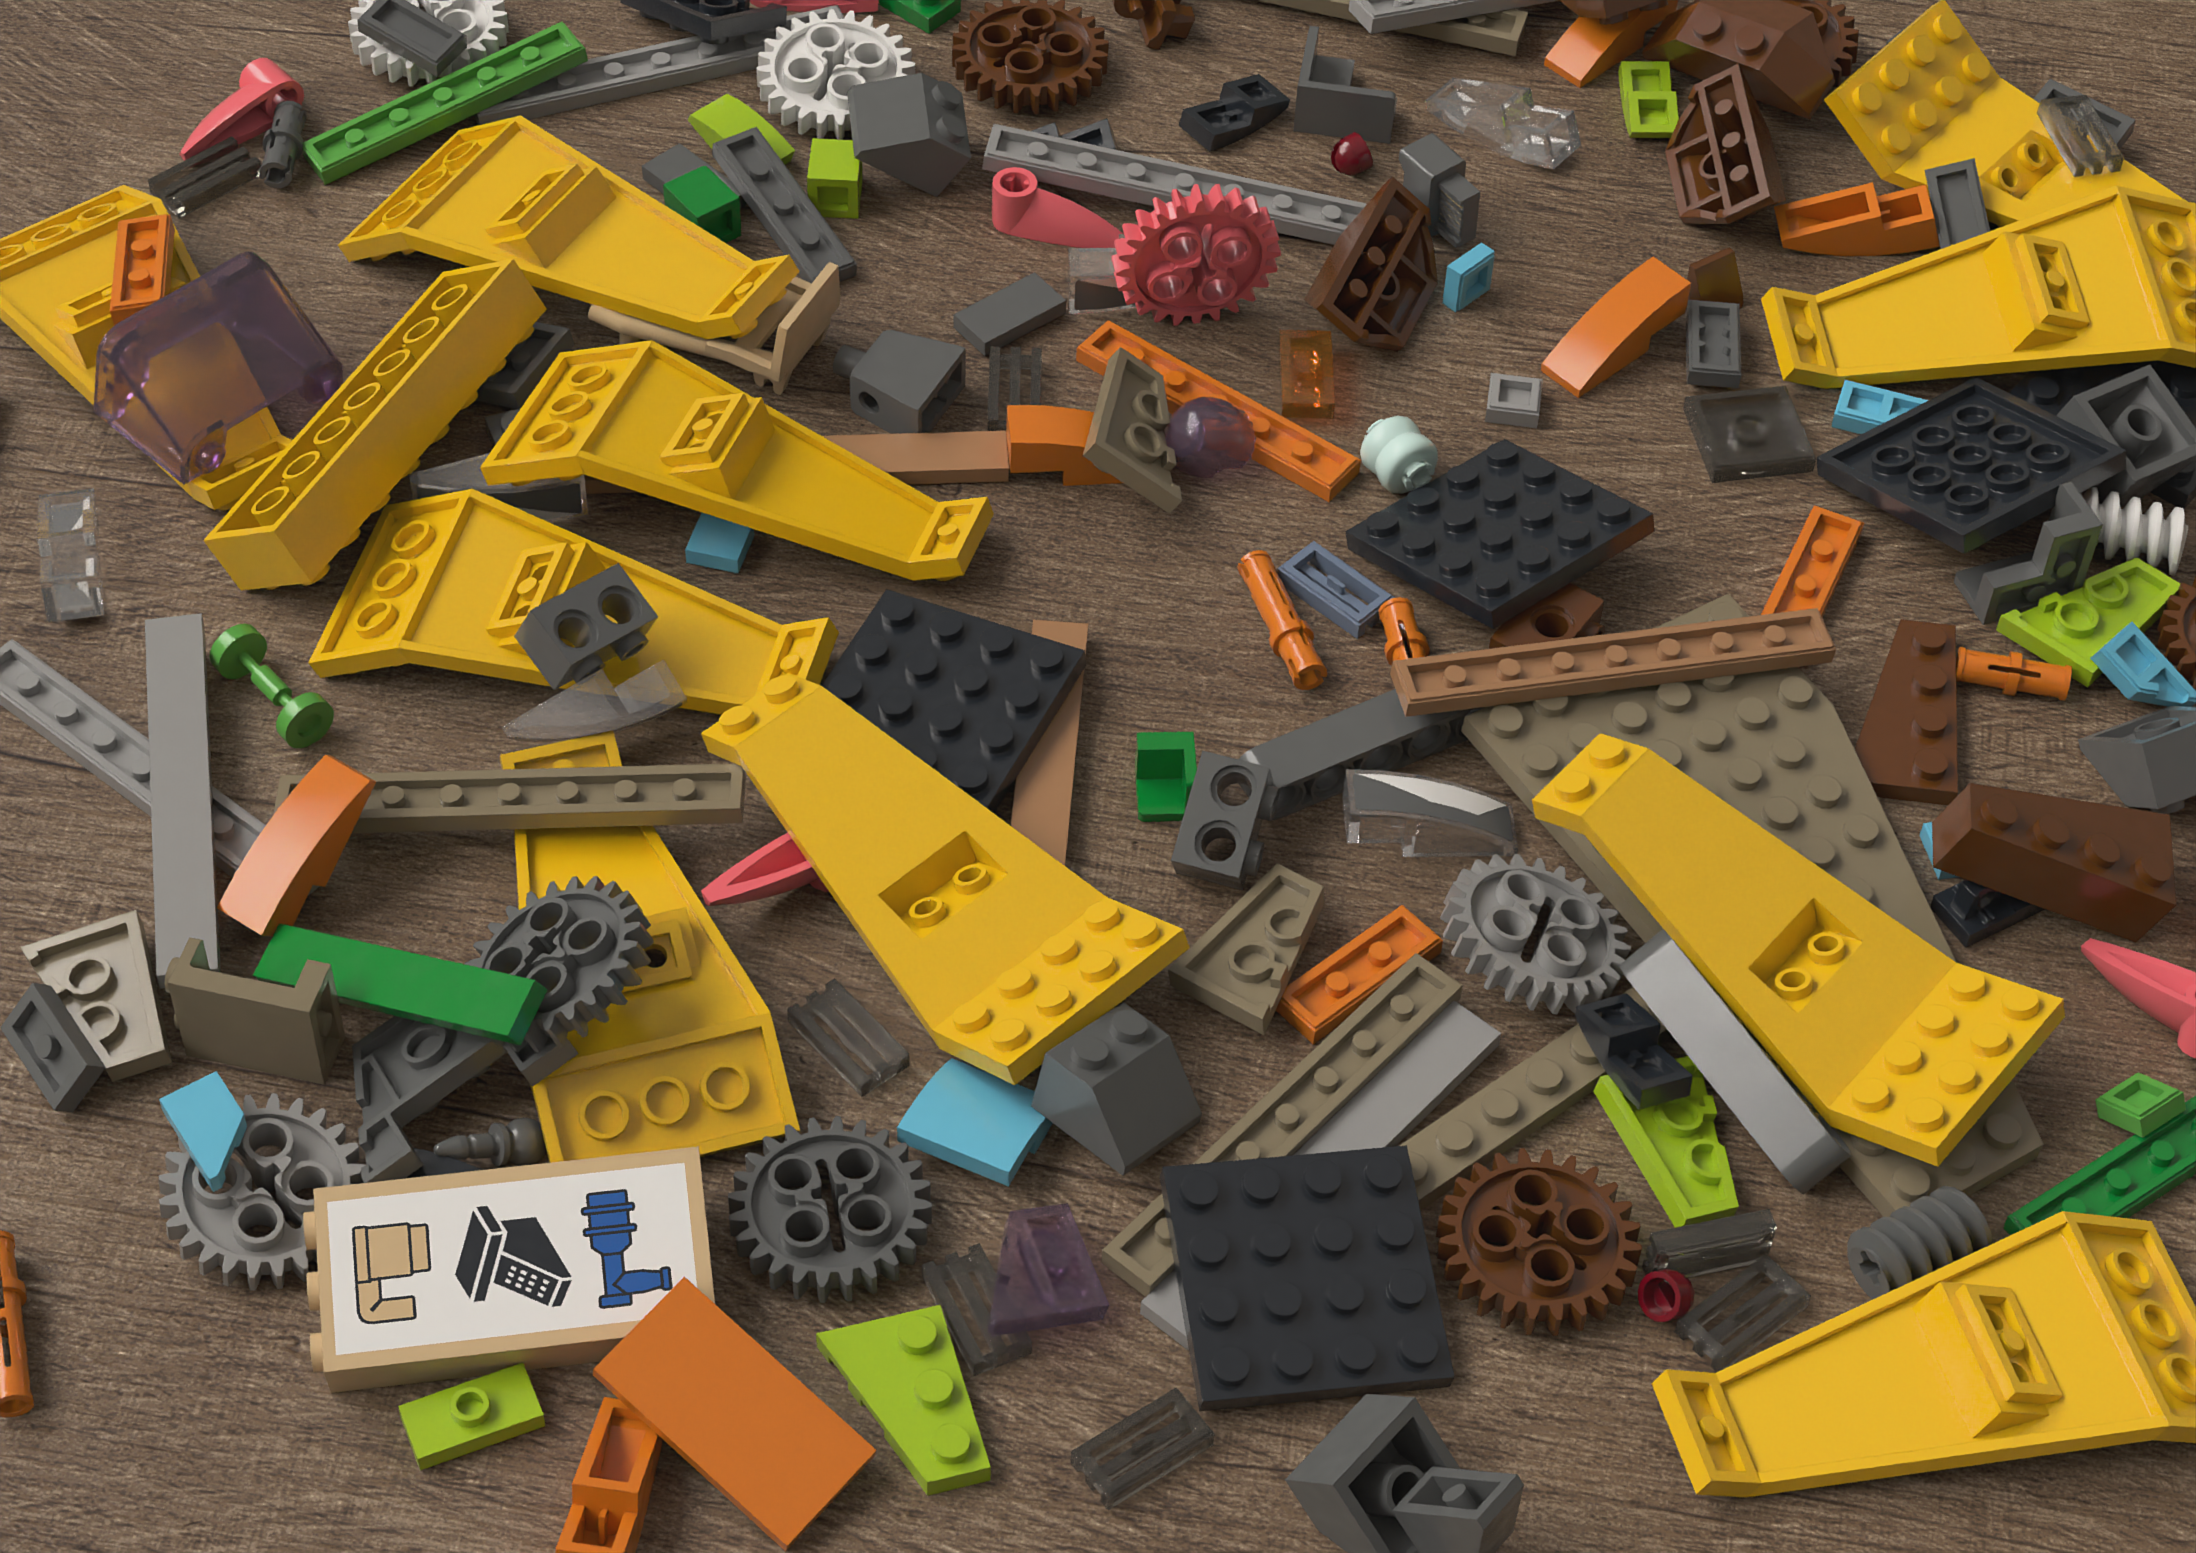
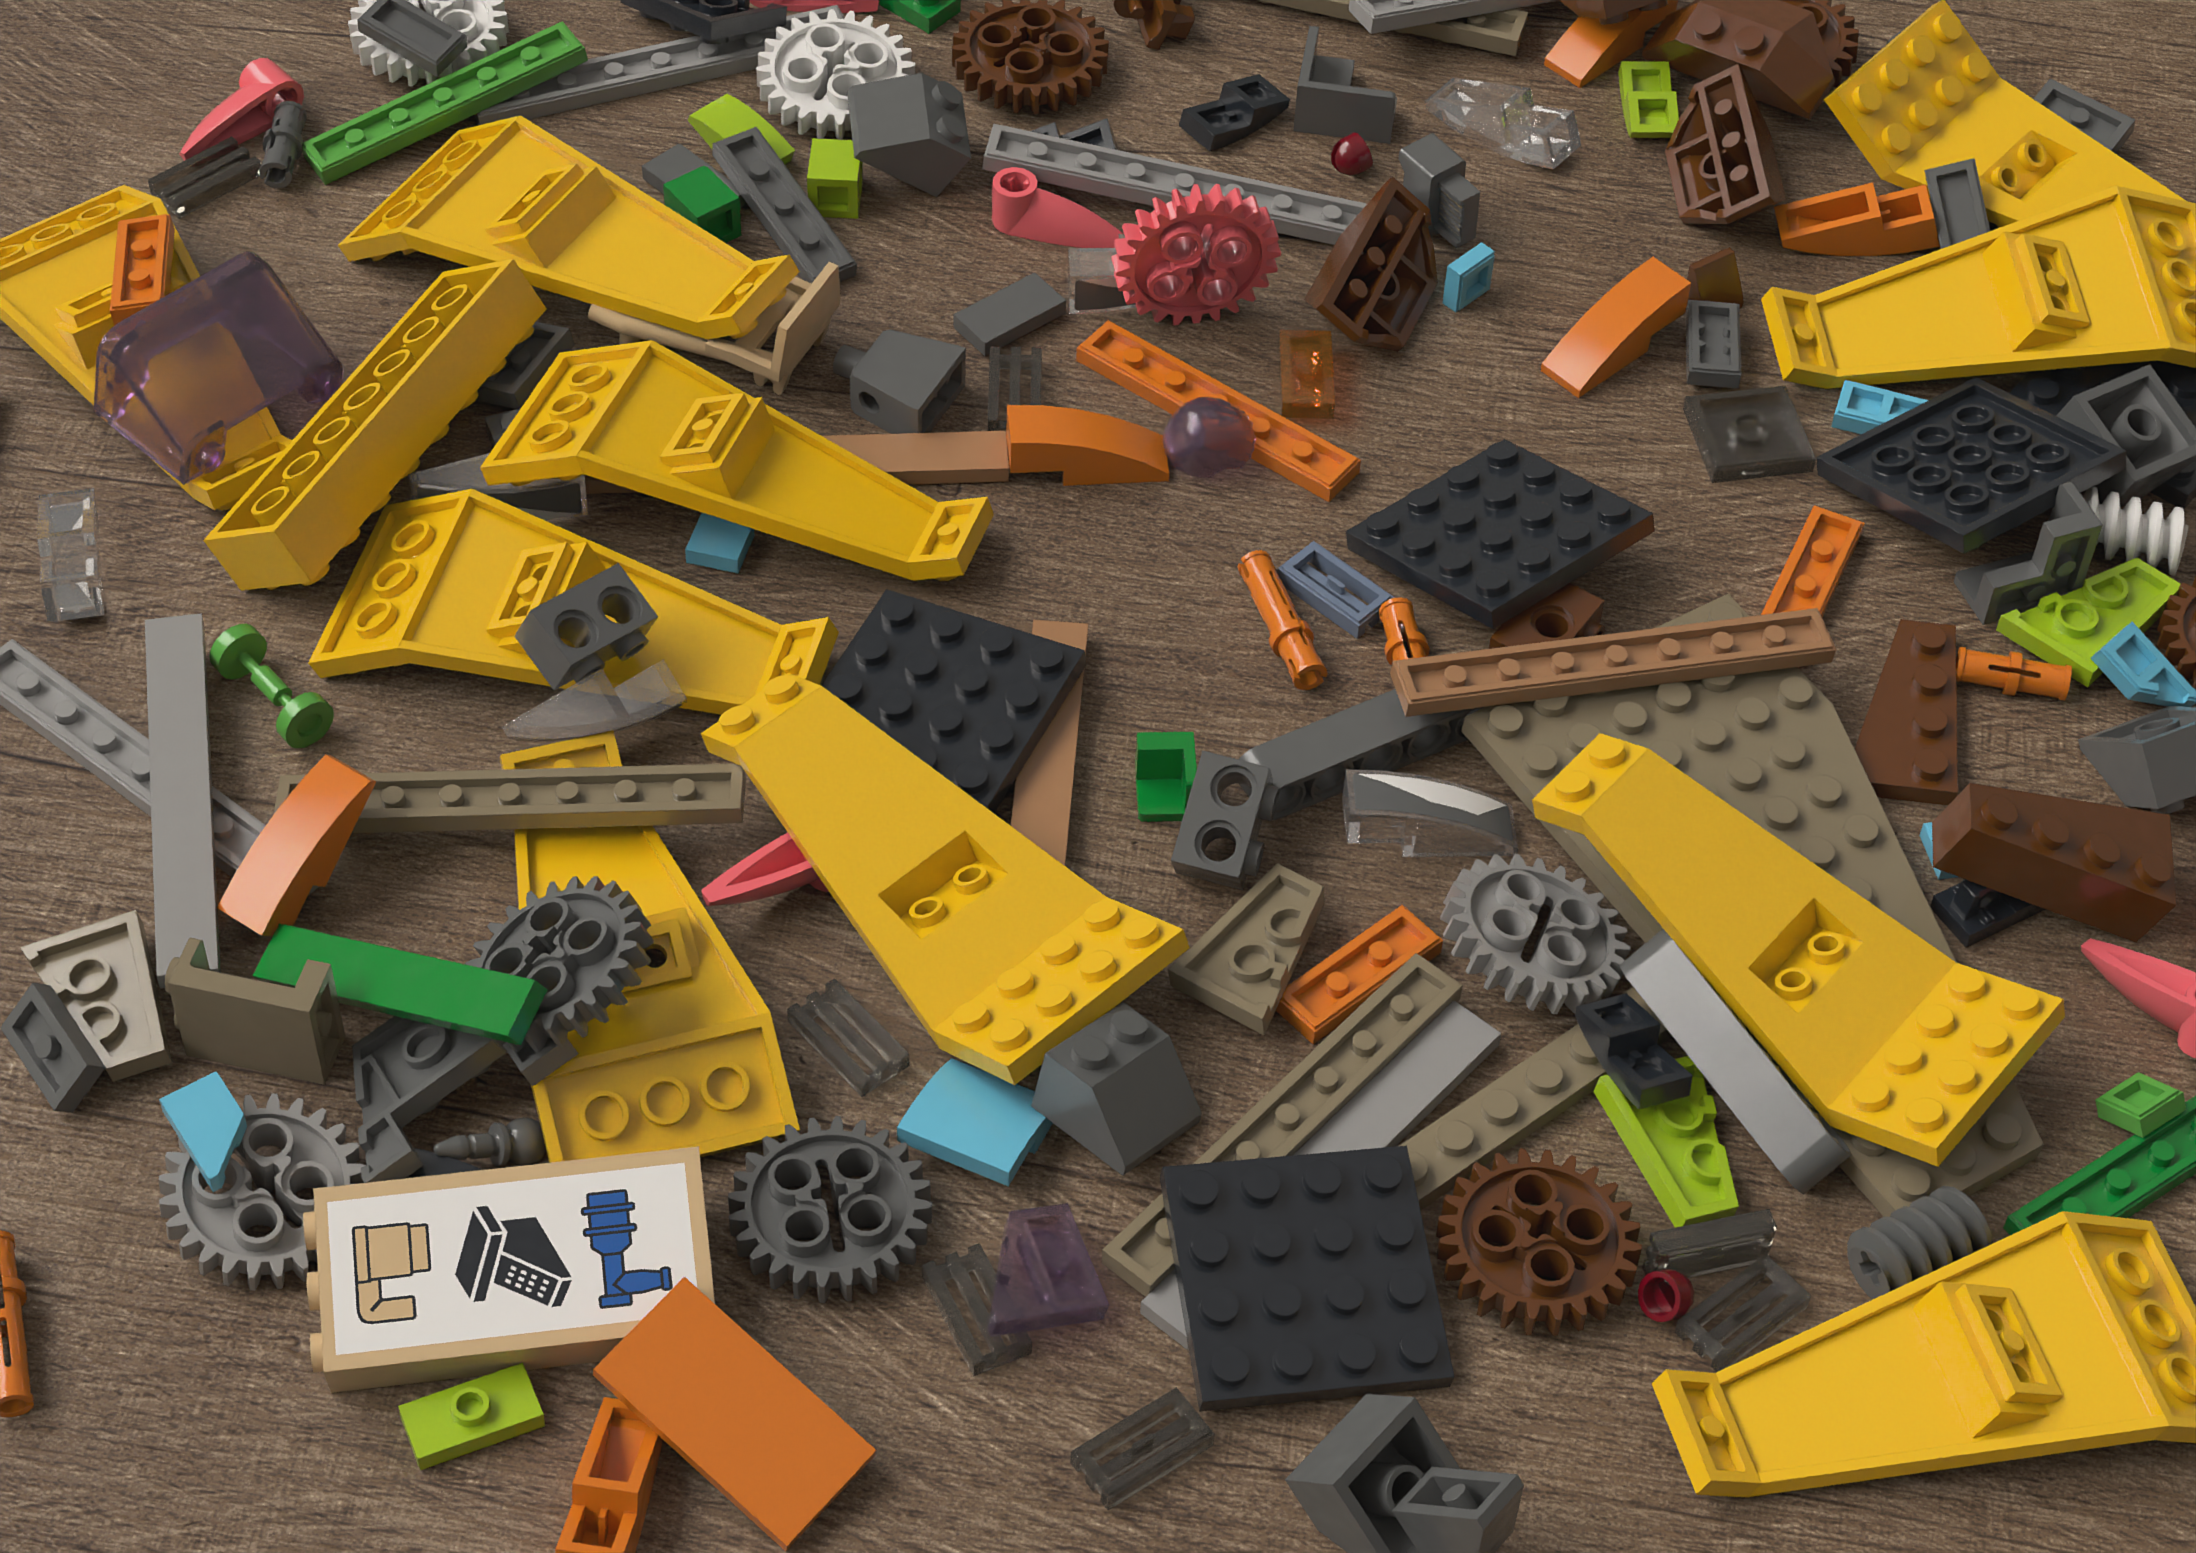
(916, 1393): lime wing -> none
(1130, 433): dark tan wing -> none
(1399, 454): light aqua piece -> none
(1514, 400): light grey tile -> none
(2071, 135): clear smoke tile -> none

